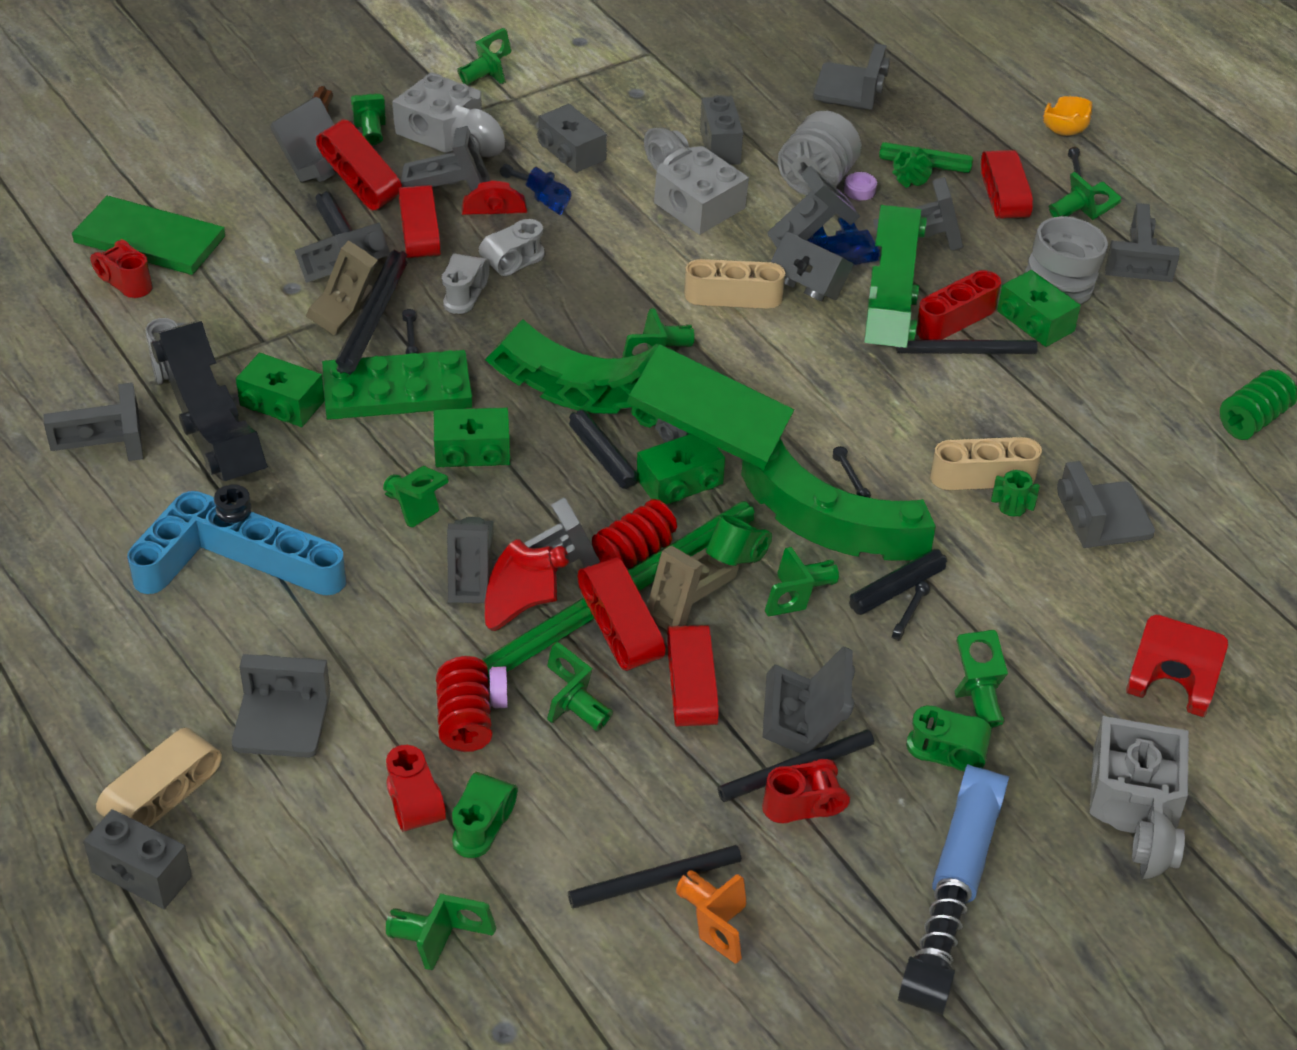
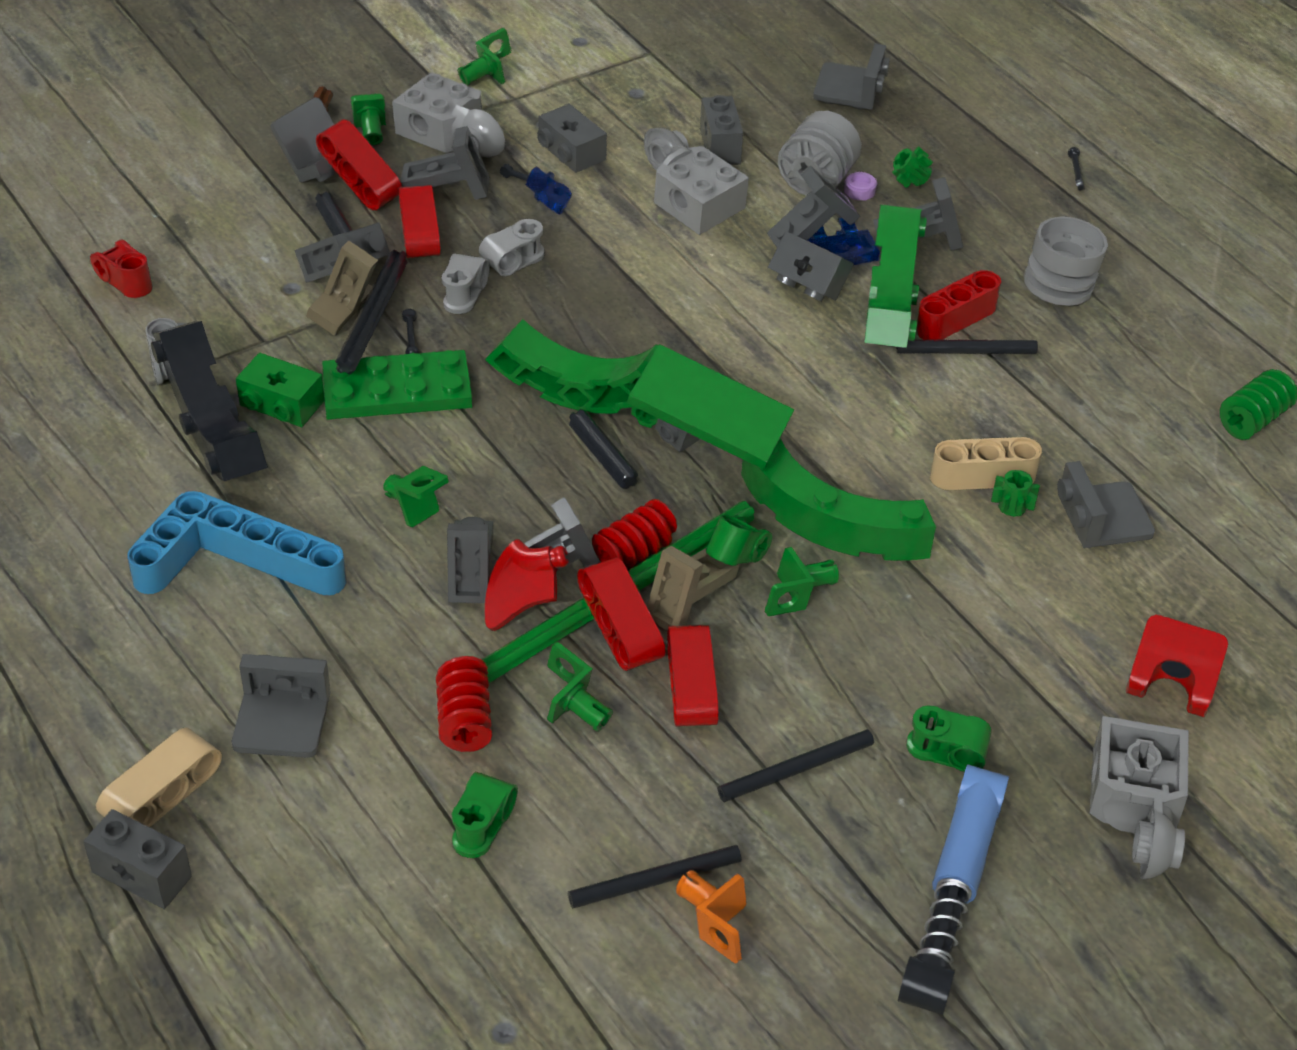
(98, 425): dark grey bracket -> none
(160, 235): green tile -> none
(236, 512): black bush -> none
(412, 789): red piece -> none
(434, 930): green bracket -> none
(471, 437): green brick -> none
(494, 198): red plate -> none
(498, 687): lavender tile -> none
(657, 333): green bracket -> none
(680, 468): green brick -> none
(734, 283): tan beam -> none
(802, 791): red piece -> none
(805, 710): dark grey bracket -> none
(840, 455): black hinge -> none
(897, 581): black axle -> none
(922, 589): black hinge -> none
(940, 159): green axle -> none
(982, 678): green bracket -> none
(1006, 184): red beam -> none
(1038, 308): green brick -> none
(1068, 116): light orange hair -> none
(1083, 199): green bracket -> none
(1142, 255): dark grey bracket -> none

